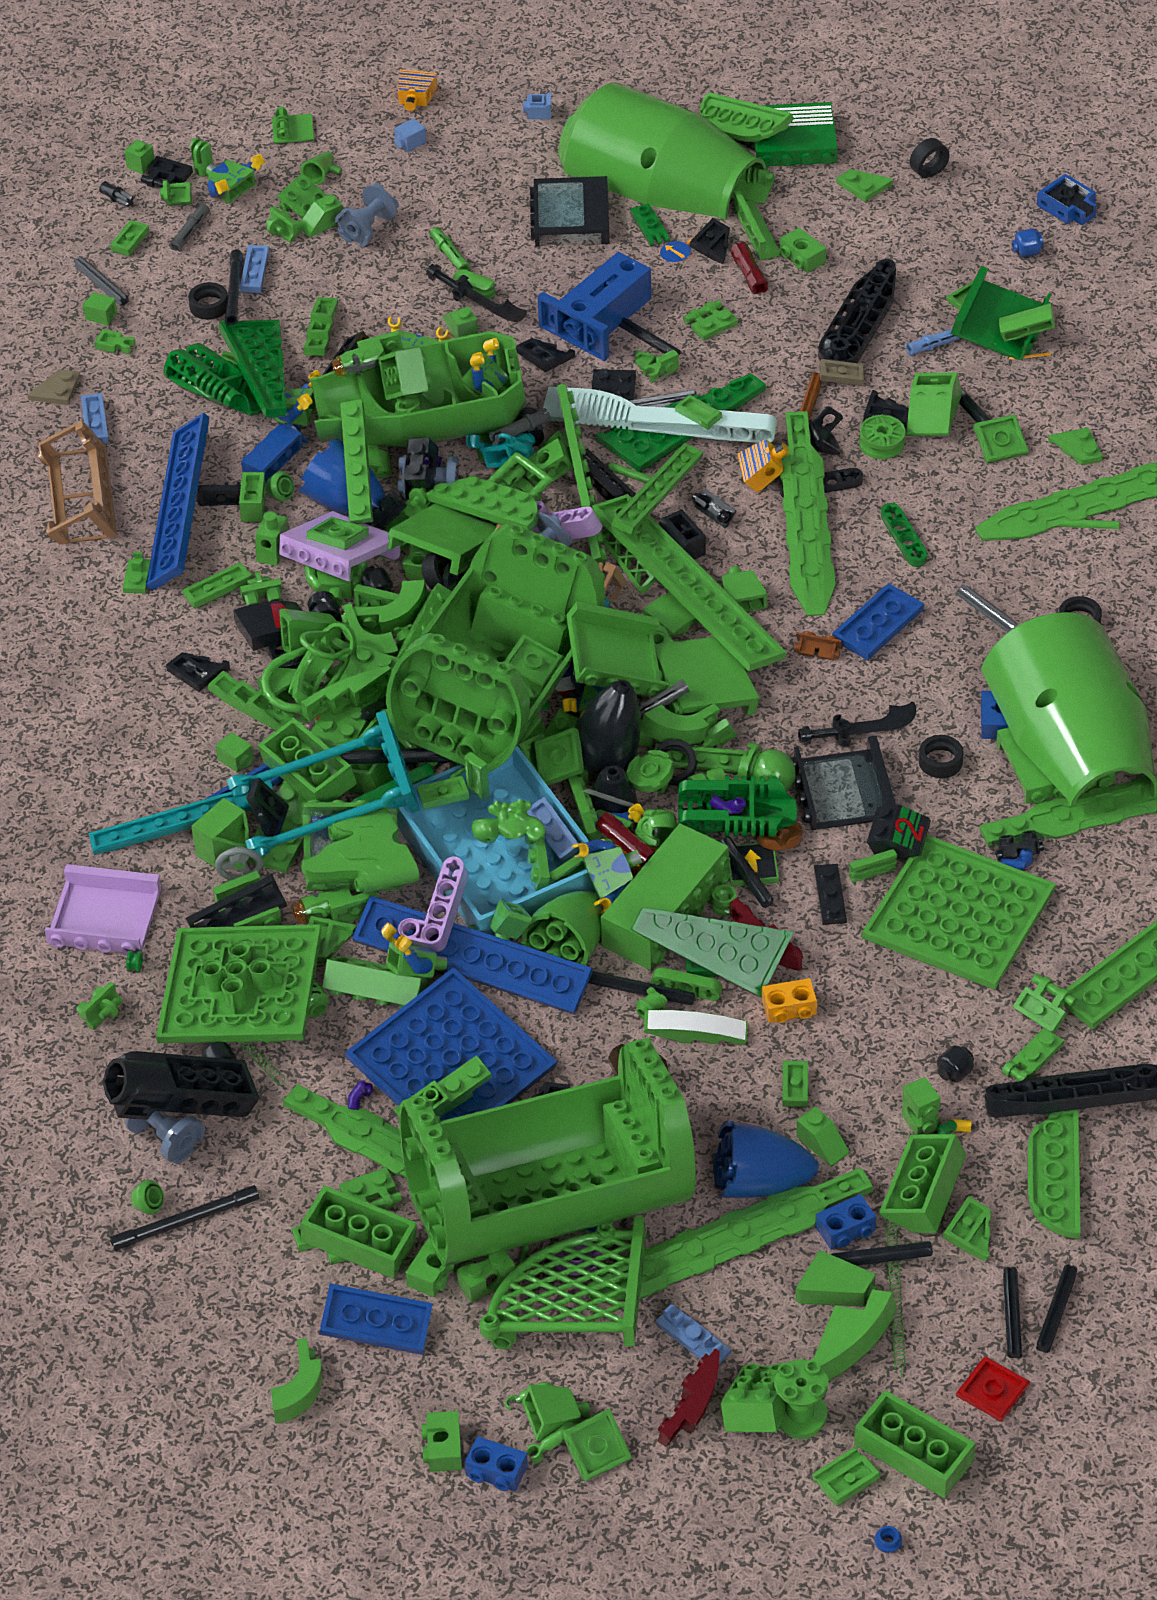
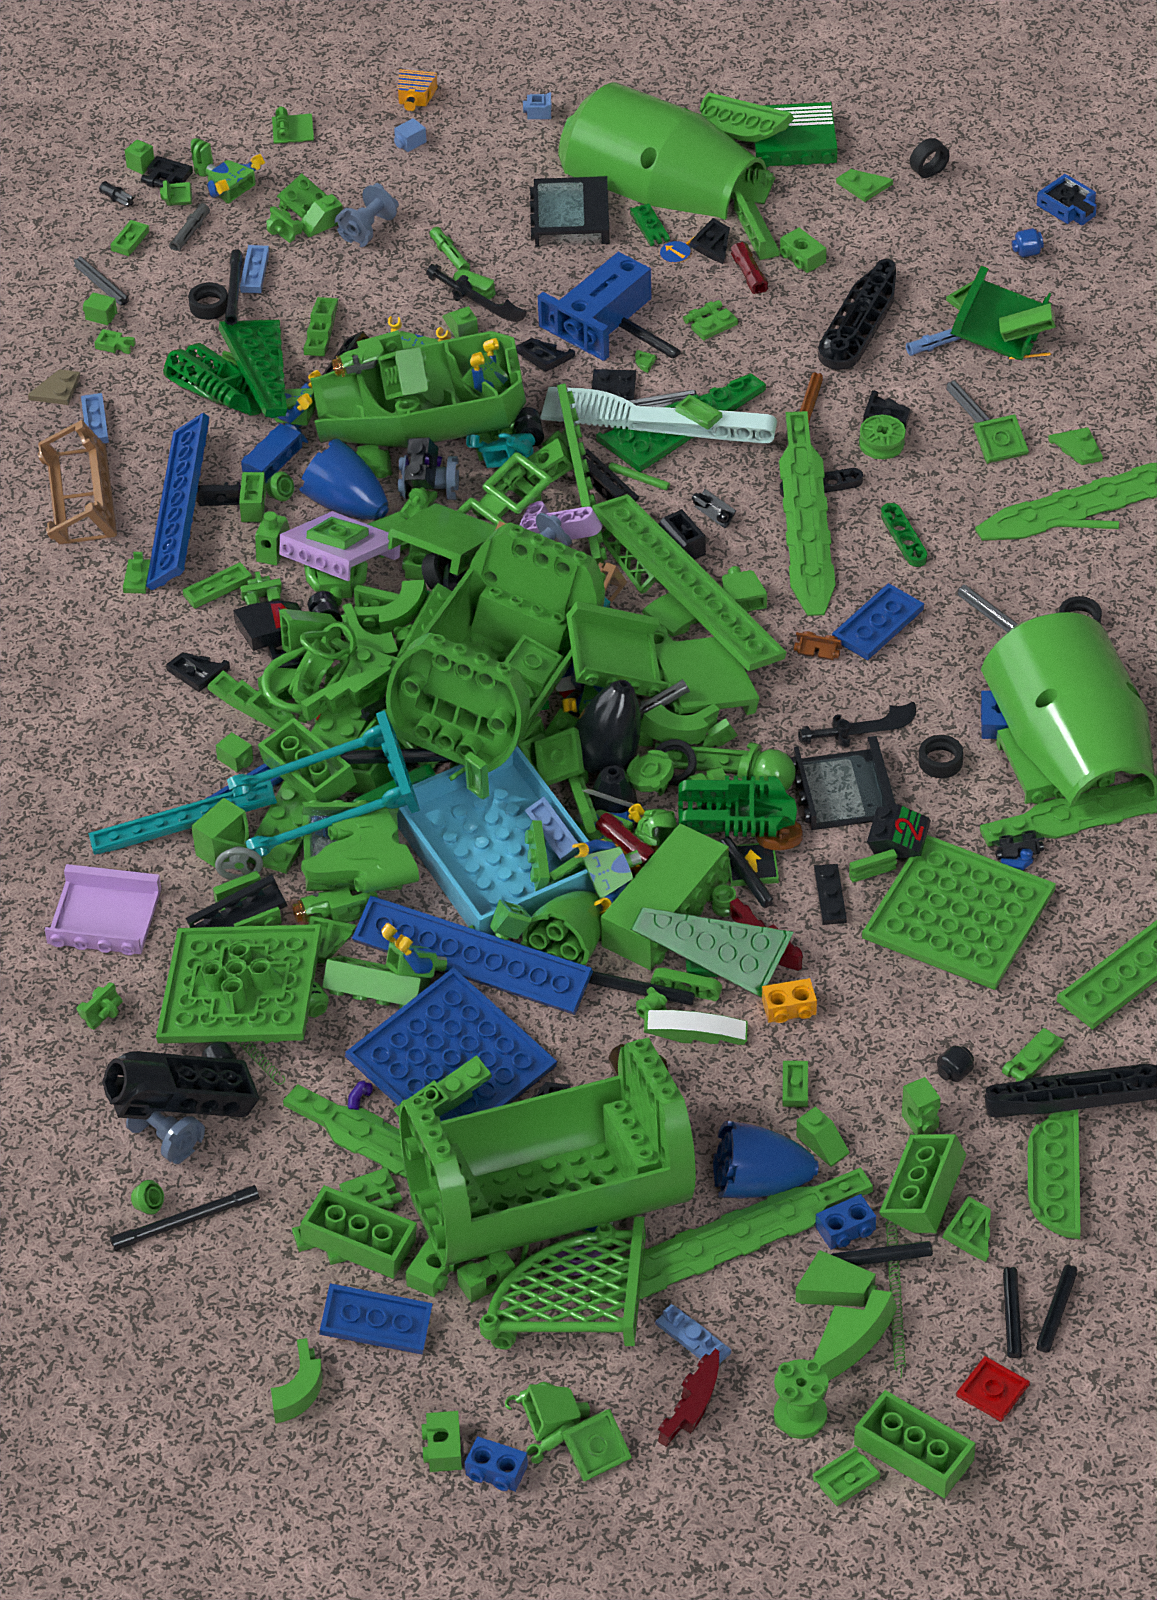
(134, 961): green bush -> none
(267, 807): black wing -> none
(318, 167): bright green piece -> none
(356, 462): bright green plate -> none
(376, 578): black head -> none
(390, 509): black hinge -> none
(439, 904): lavender beam -> none
(442, 792): bright green plate -> none
(487, 501): bright green plate -> none
(511, 823): bright green animal -> none
(527, 423): dark grey pin -> none
(657, 489): bright green plate -> none
(665, 364): bright green plate -> none
(734, 806): dark purple arm -> none
(753, 1401): bright green slope -> none
(762, 463): light orange torso -> none
(822, 435): black piece -> none
(841, 372): dark tan plate -> none
(888, 1532): blue plate -> none
(933, 404): bright green slope -> none
(956, 1125): arm -> none
(1041, 1010): bright green plate -> none

